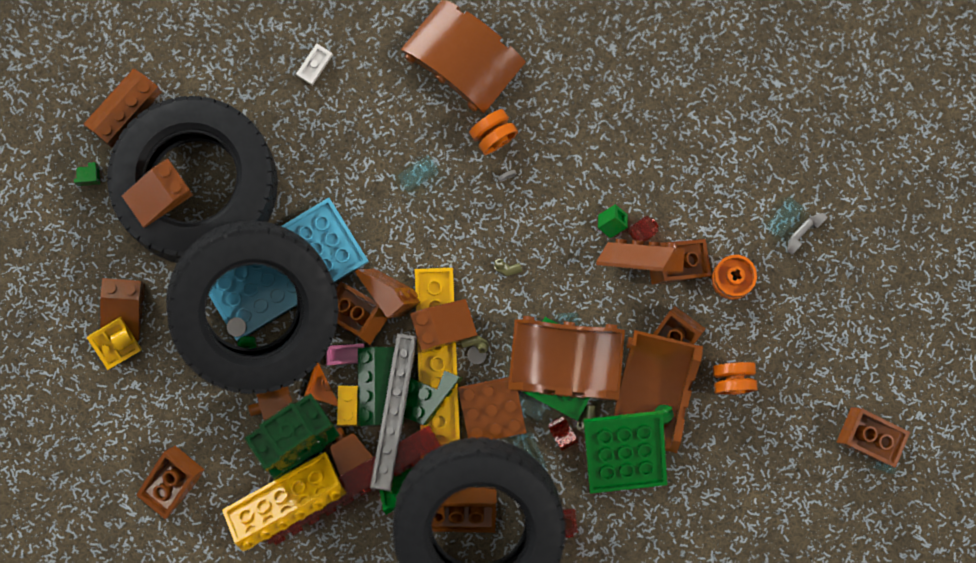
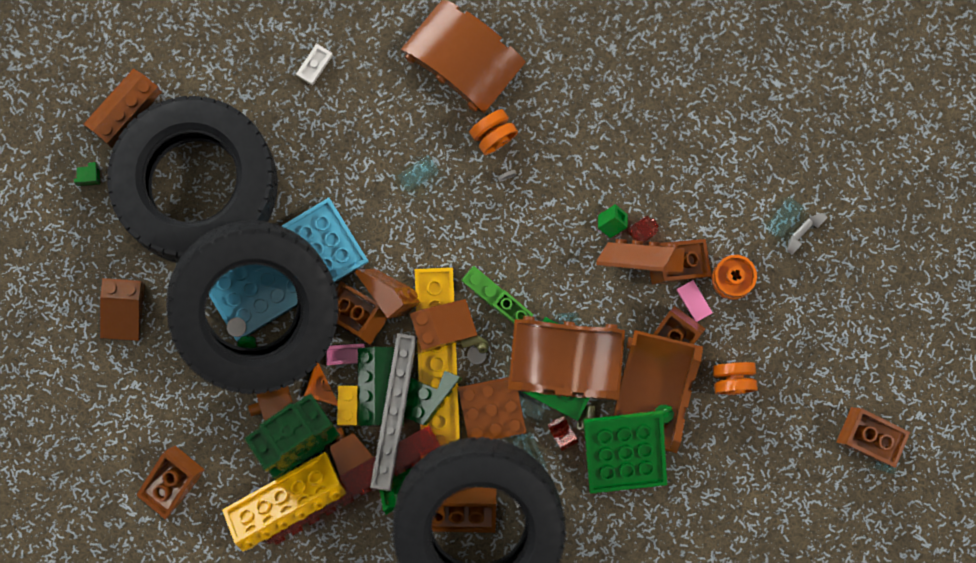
(114, 343): yellow plate -> none
(156, 193): dark orange slope -> none
(494, 295): none -> bright green slope
(505, 269): olive arm -> none
(571, 514): clear red brick -> none
(694, 301): none -> bright pink tile

